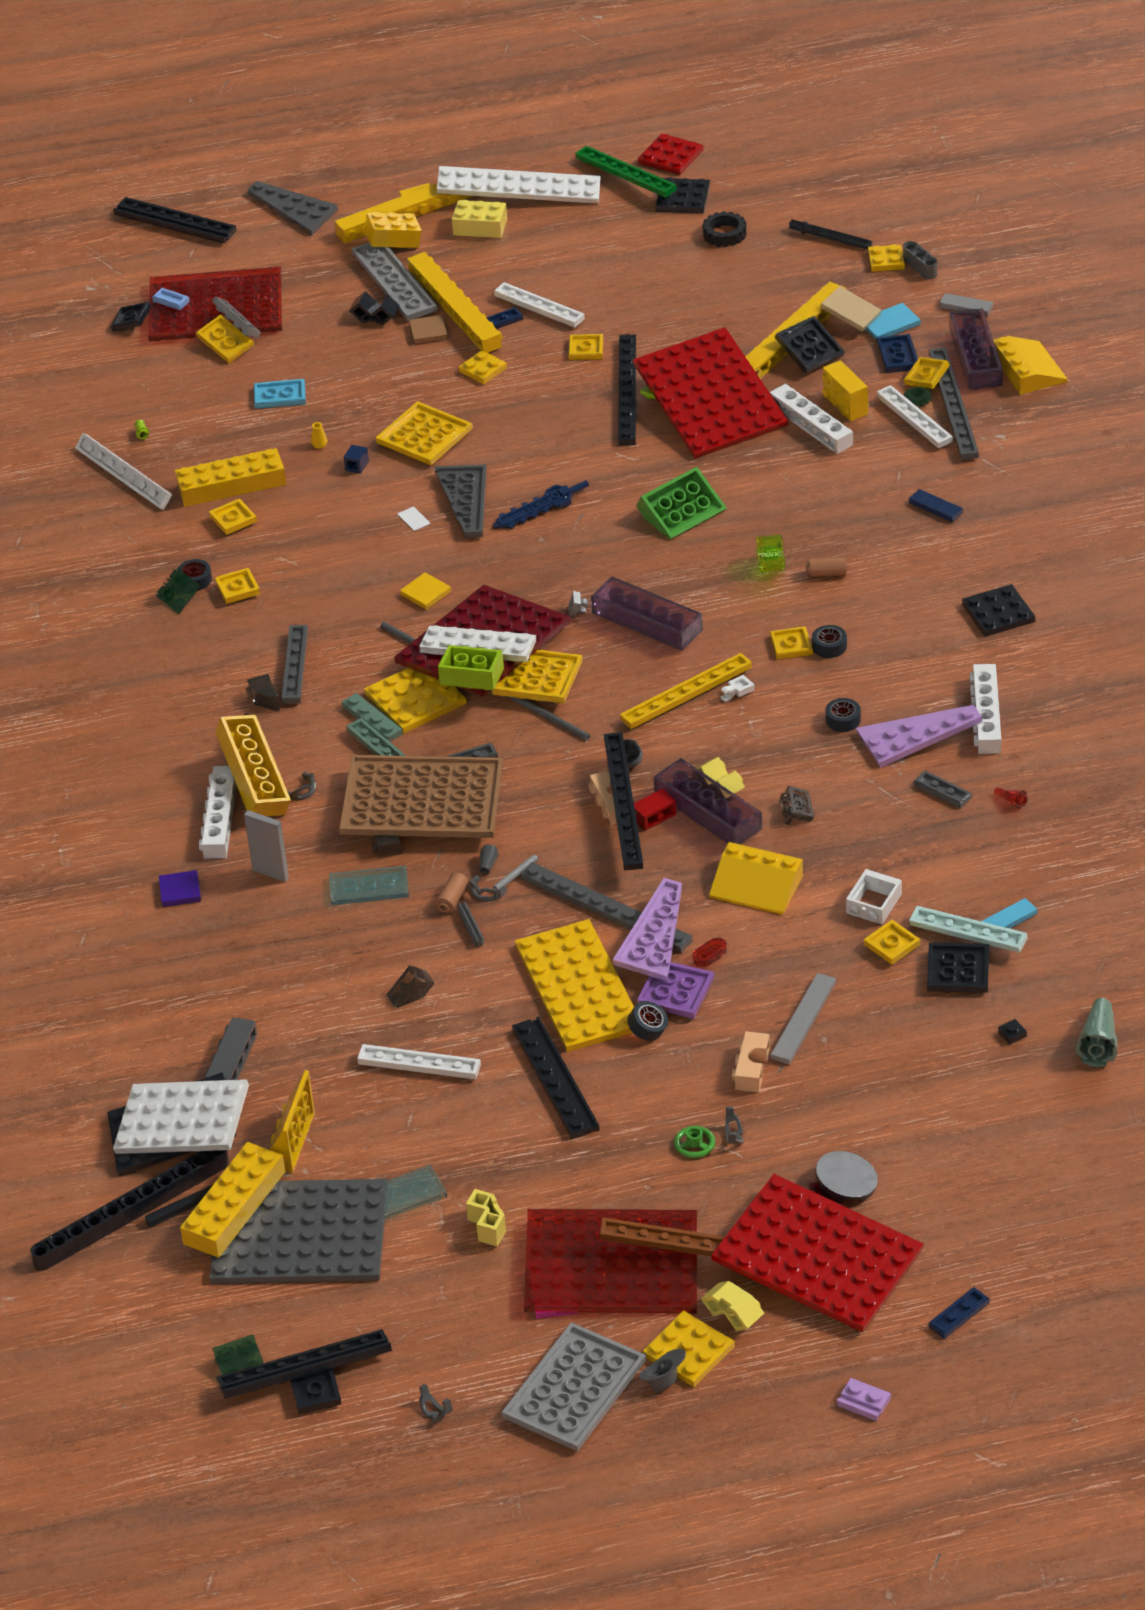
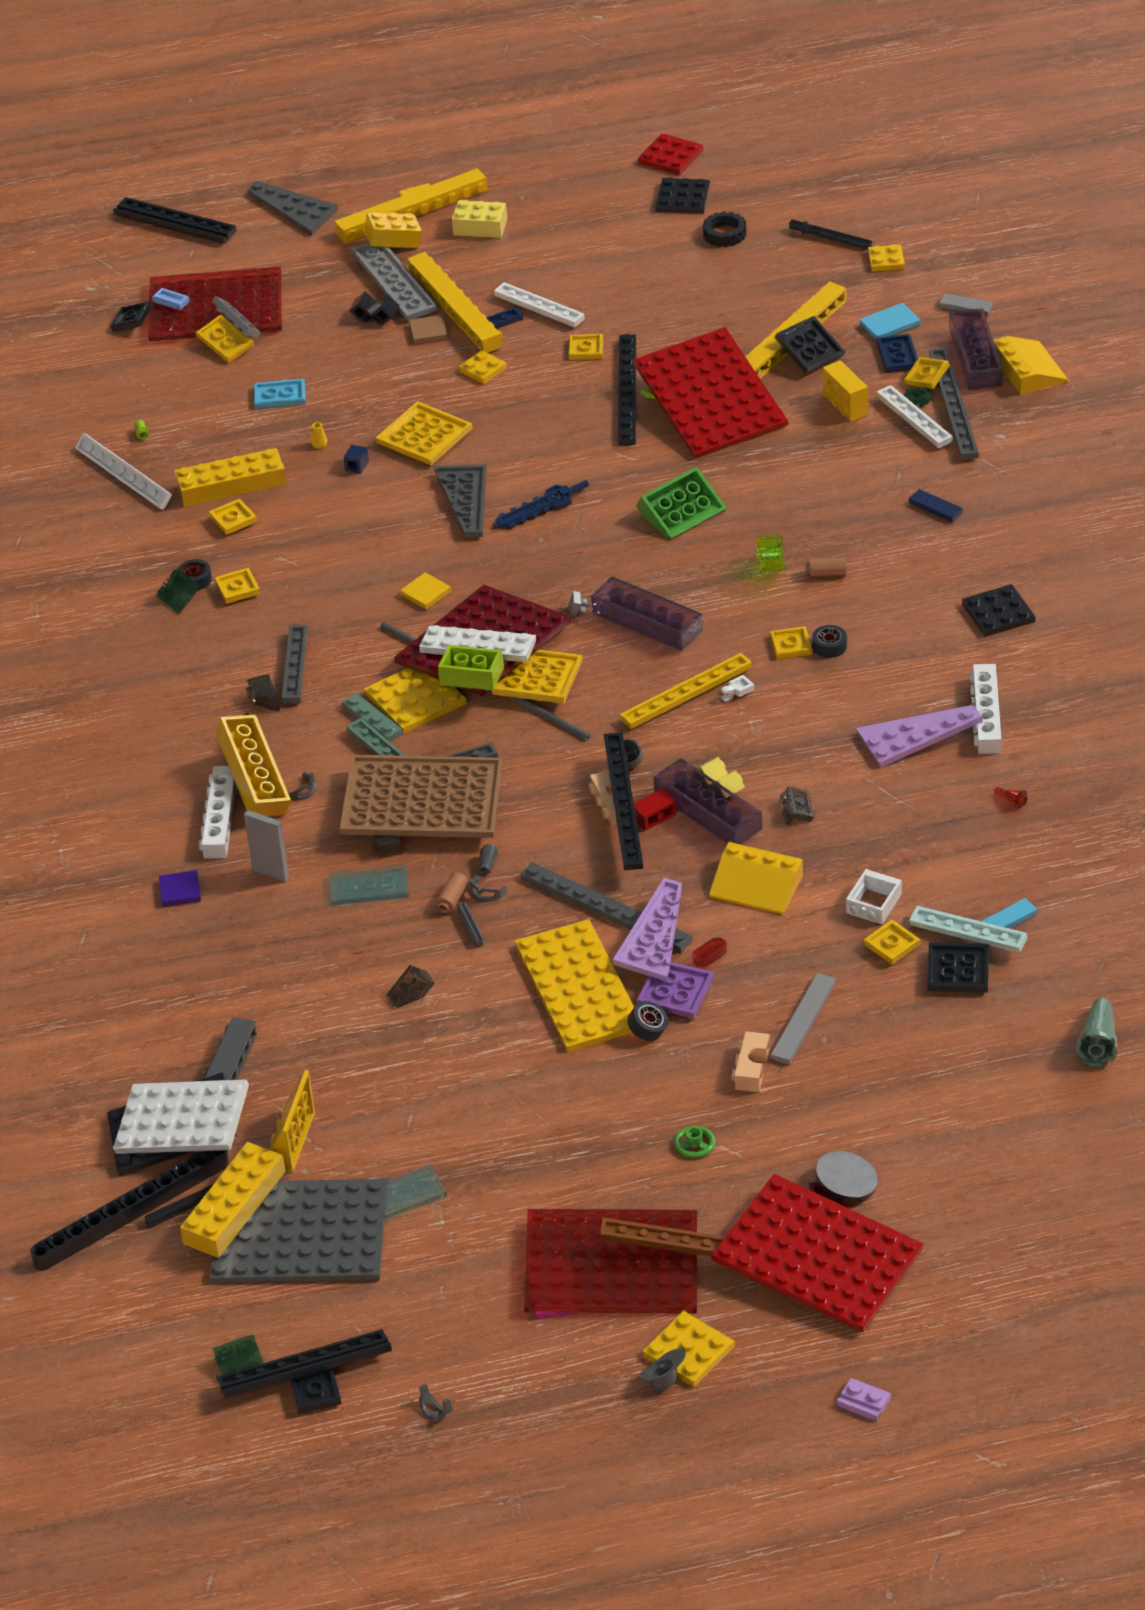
(414, 518): white sticker -> none
(419, 1061): white plate -> none
(490, 1219): light yellow brick -> none
(516, 872): light grey bar -> none
(518, 184): white plate -> none
(555, 1078): black plate -> none
(574, 1386): light grey plate -> none
(626, 171): green plate -> none
(733, 1137): dark grey helmet -> none
(735, 1303): light yellow brick -> none
(813, 419): white brick -> none
(843, 714): black wheel -> none
(851, 308): tan tile -> none
(920, 260): dark grey beam -> none
(942, 789): dark grey tile -> none
(959, 1312): dark blue tile -> none
(1012, 1031): black plate -> none

